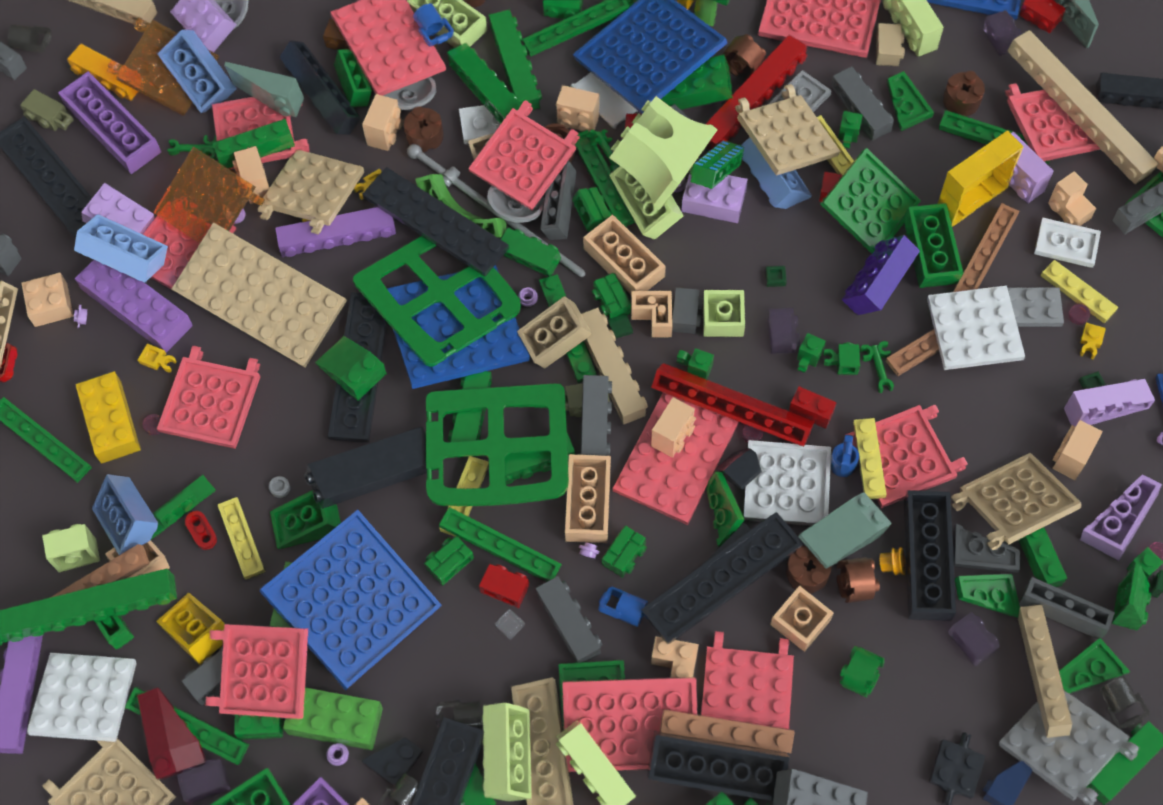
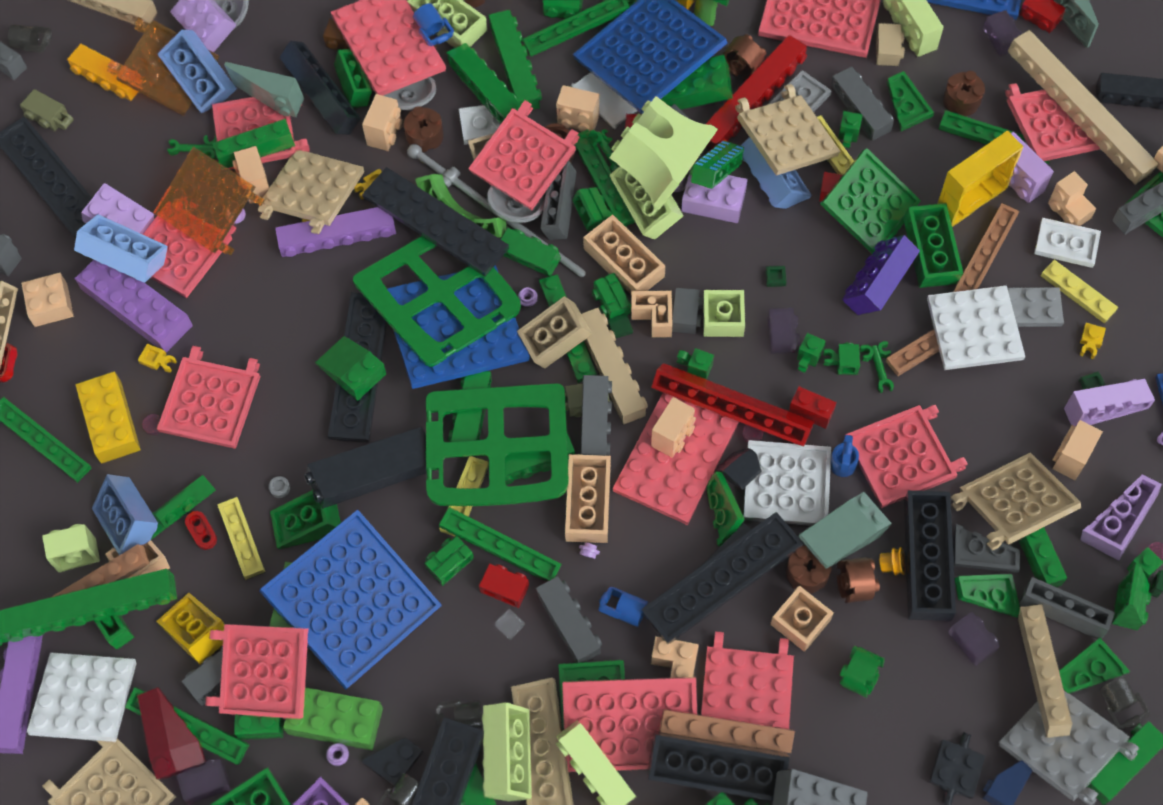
(80, 316): lavender plate -> none
(109, 122): medium lavender brick -> none
(259, 294): tan plate -> none
(624, 551): green brick -> none
(869, 458): light yellow plate -> none
(1079, 314): clear pink tile -> none

